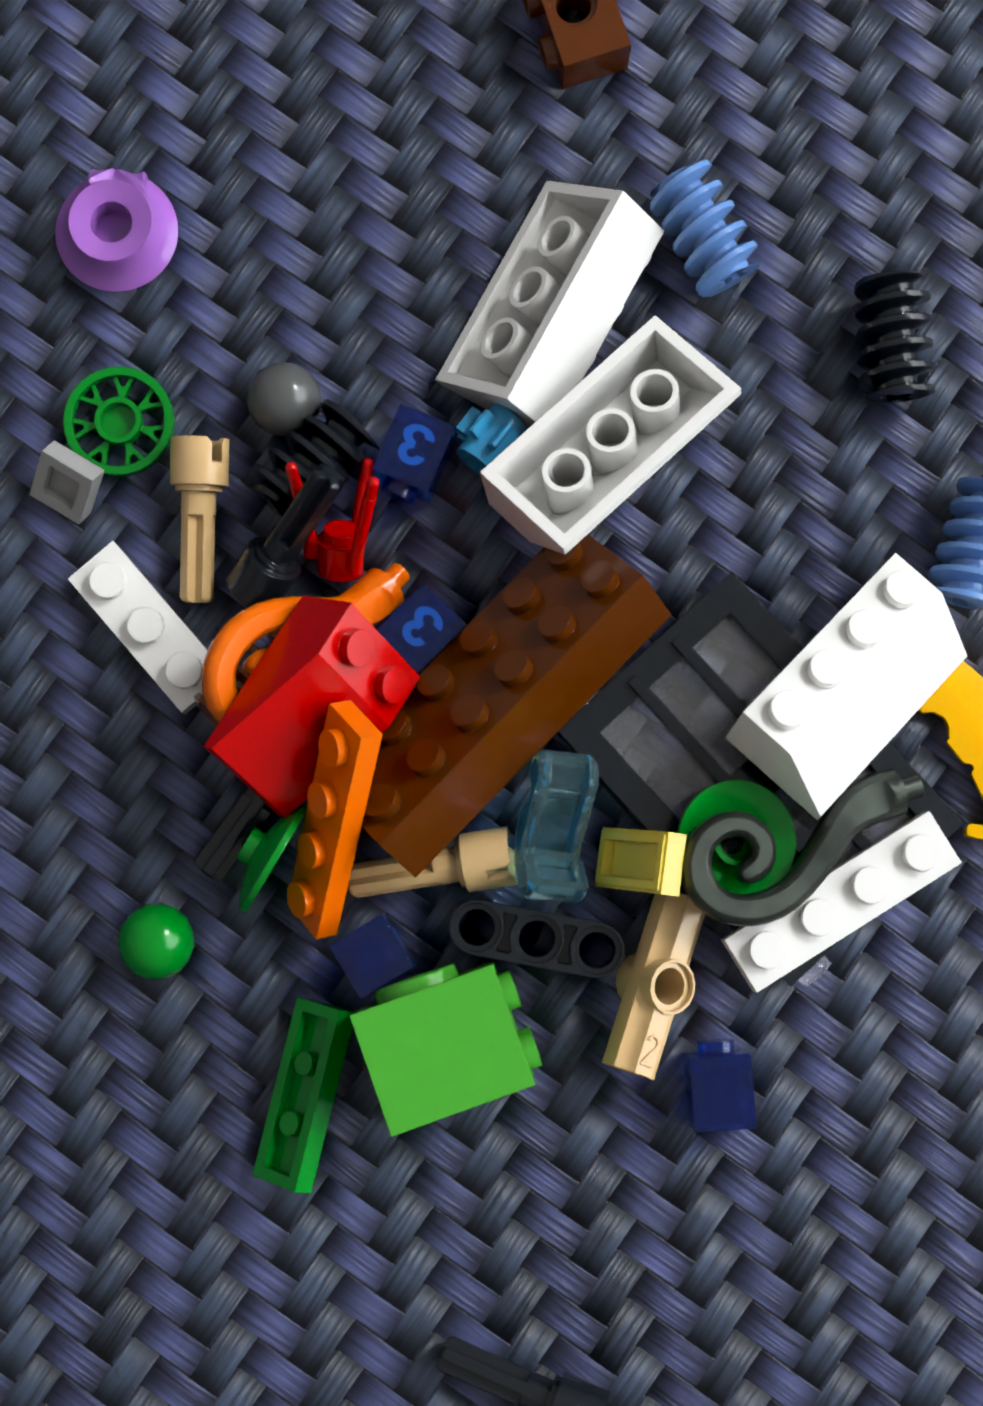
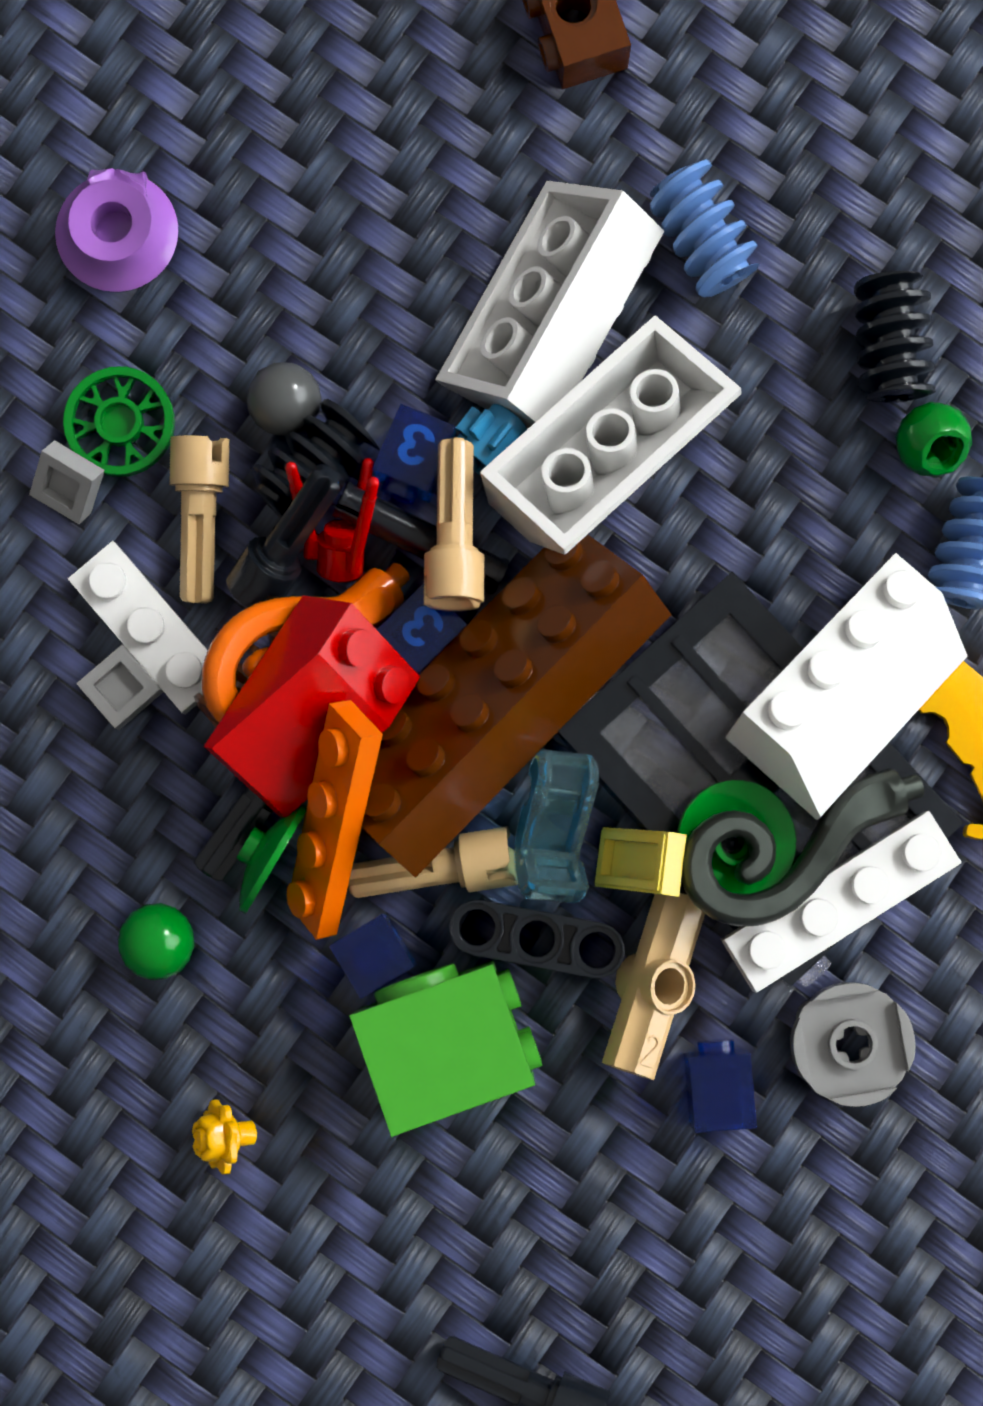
(120, 687): none -> light grey plate
(220, 1136): none -> yellow plant
(303, 1095): green plate -> none
(408, 531): none -> black pin
(454, 565): none -> tan piece
(879, 1065): none -> light grey plate
(933, 439): none -> green piece

